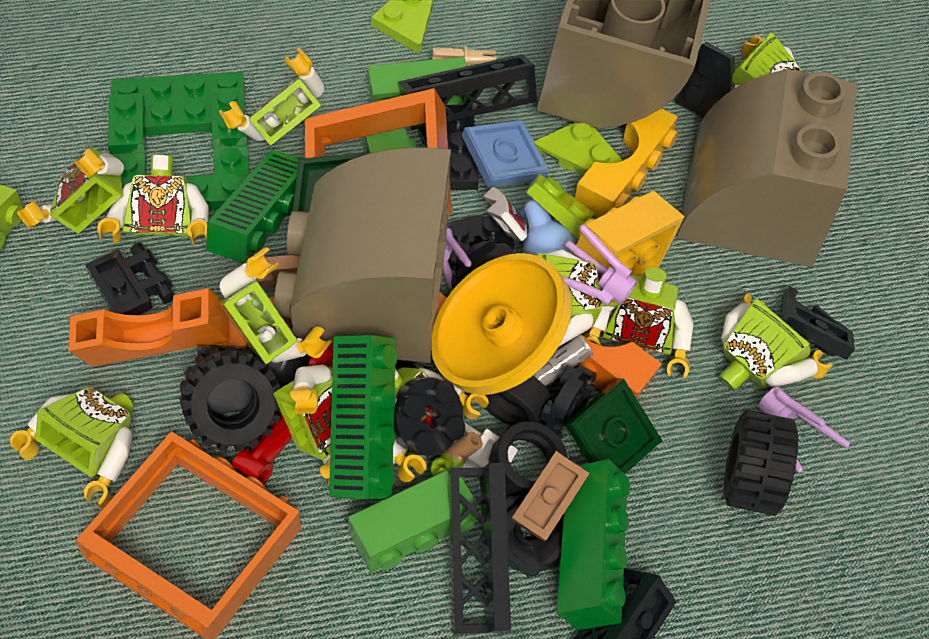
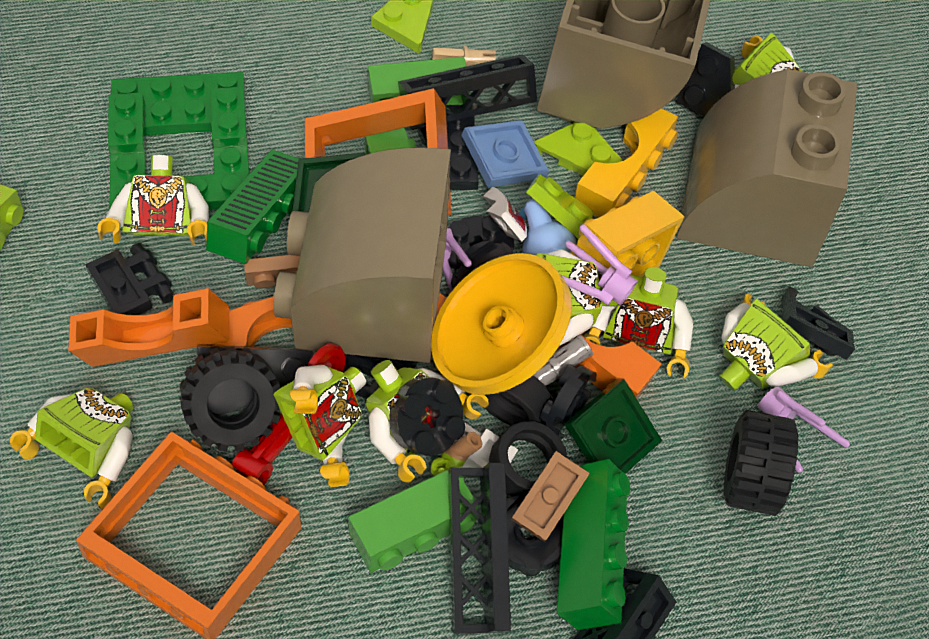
(81, 193): torso -> none
(258, 318): torso -> none
(282, 109): torso -> none
(362, 417): green brick -> none

